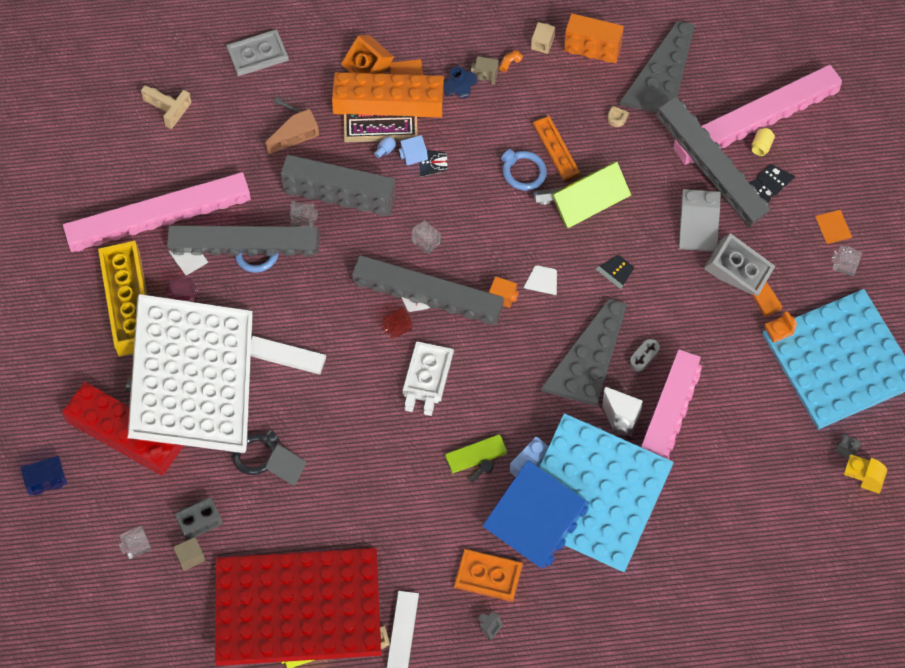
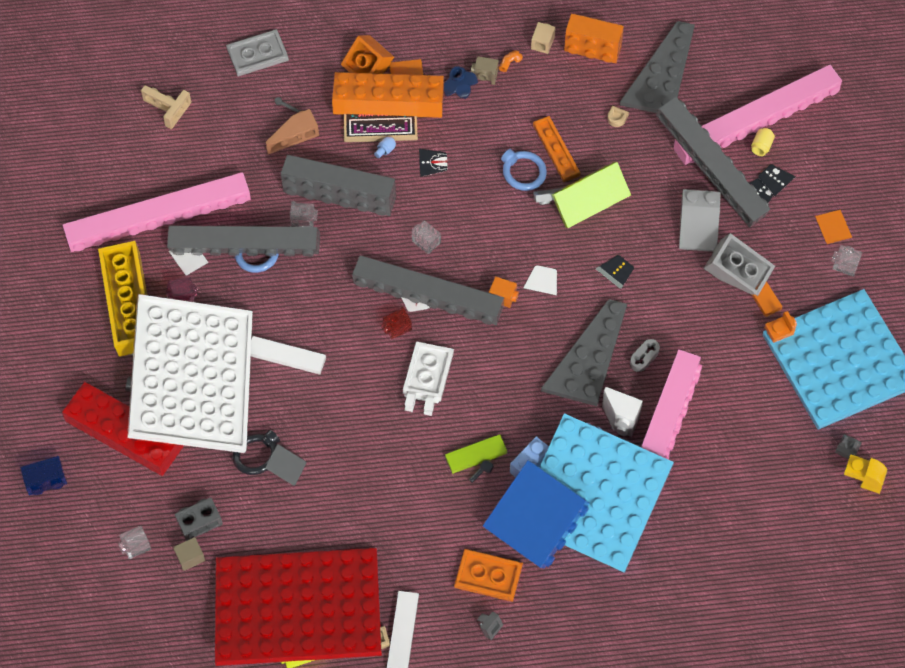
(413, 150): light blue brick -> none

